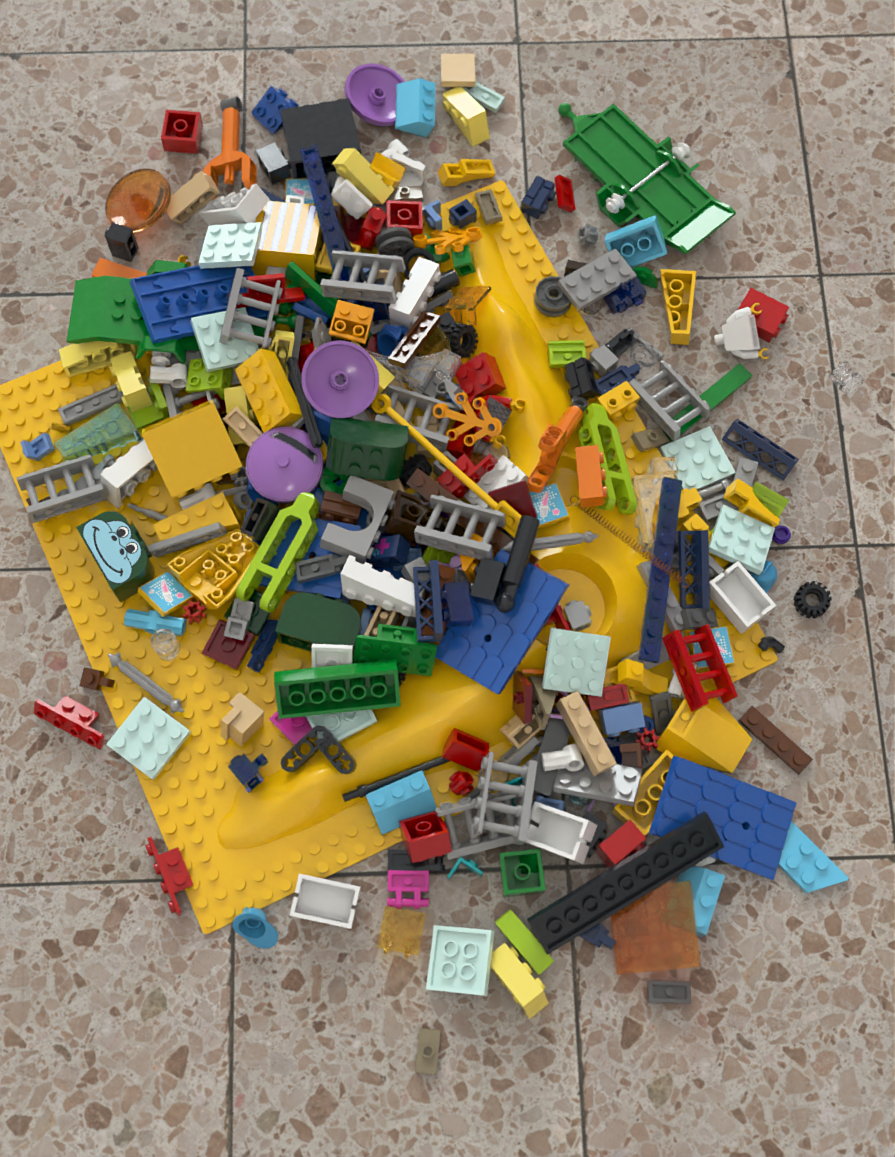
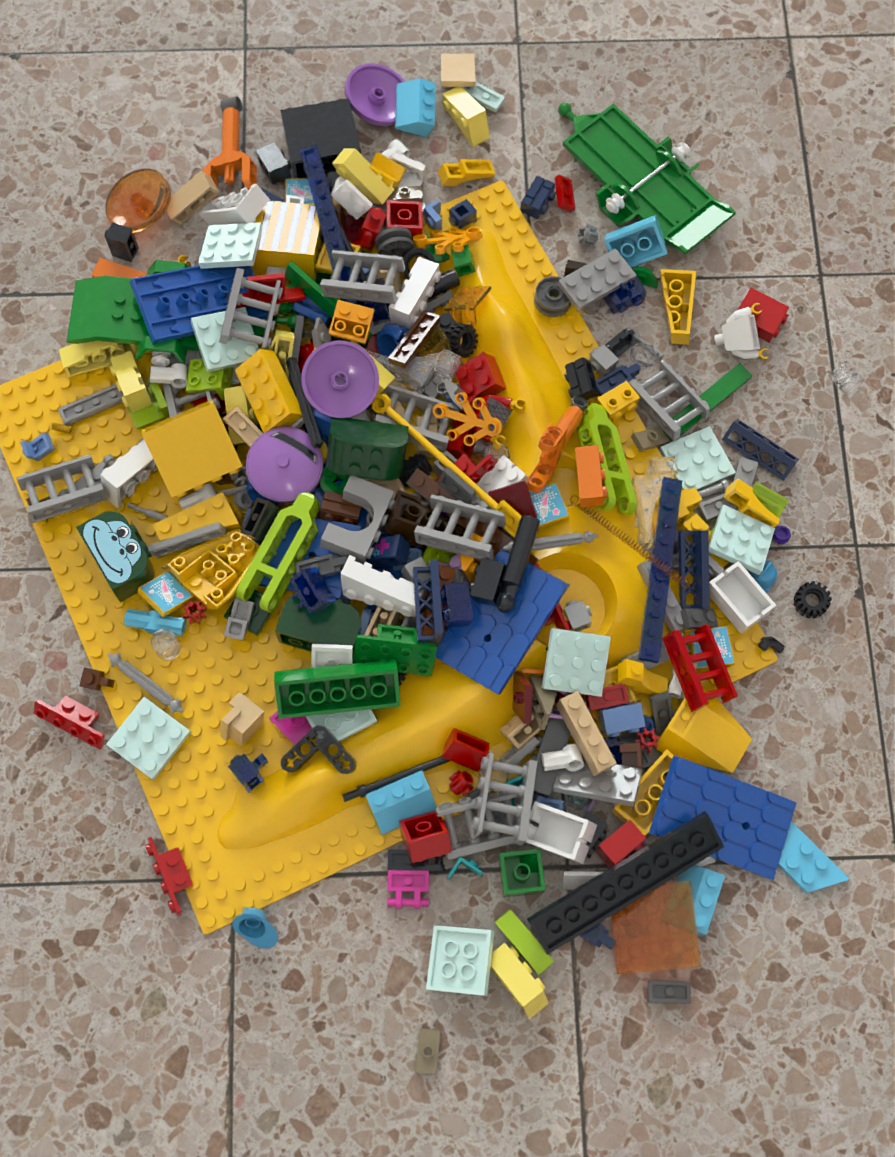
(99, 435): clear light blue wedge -> none
(182, 131): red brick -> none
(227, 649): dark red plate -> none
(263, 646): dark blue hinge -> none
(269, 107): blue bracket -> none
(311, 590): none -> clear blue brick
(325, 901): white piece -> none
(401, 931): clear yellow plate -> none
(456, 486): none -> dark grey plate
(488, 207): dark tan plate -> none
(565, 352): lime plate -> none
(574, 879): none -> white slope
(775, 740): reddish brown plate -> none

